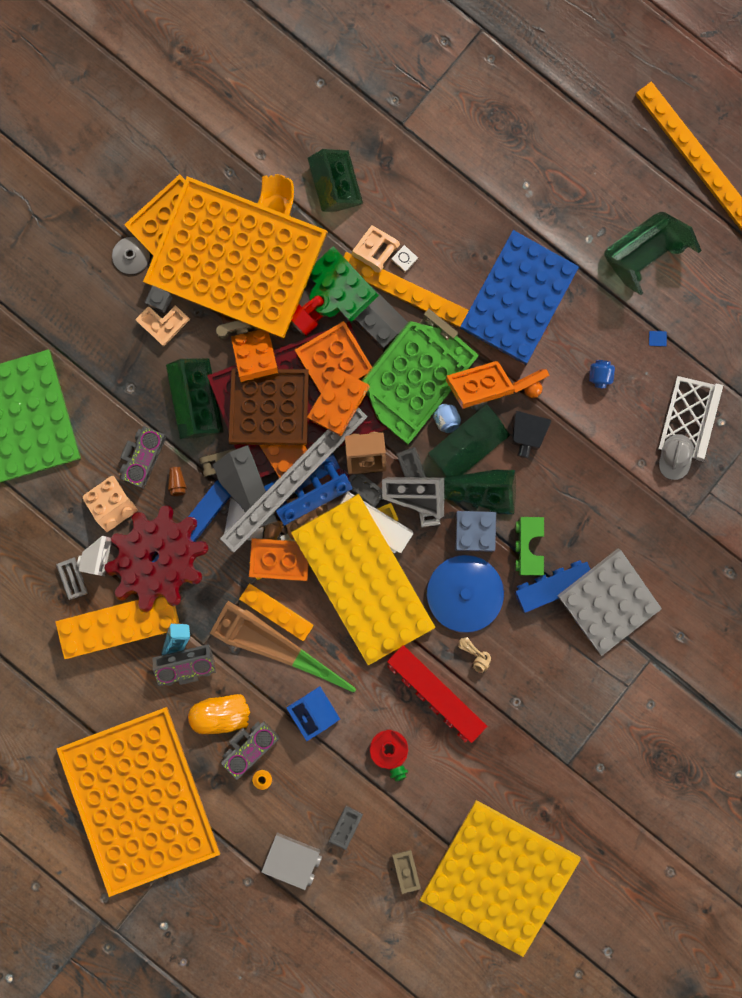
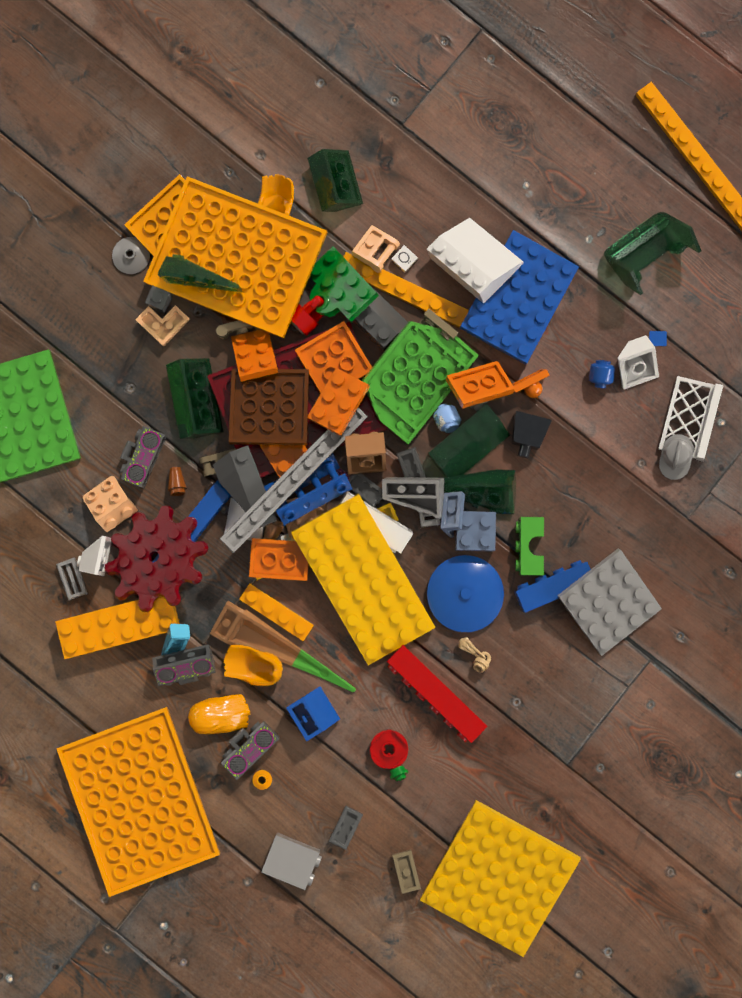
(184, 272): none -> clear green wedge
(252, 665): none -> light orange hair
(452, 512): none -> sand blue panel
(474, 259): none -> white slope
(638, 362): none -> white slope

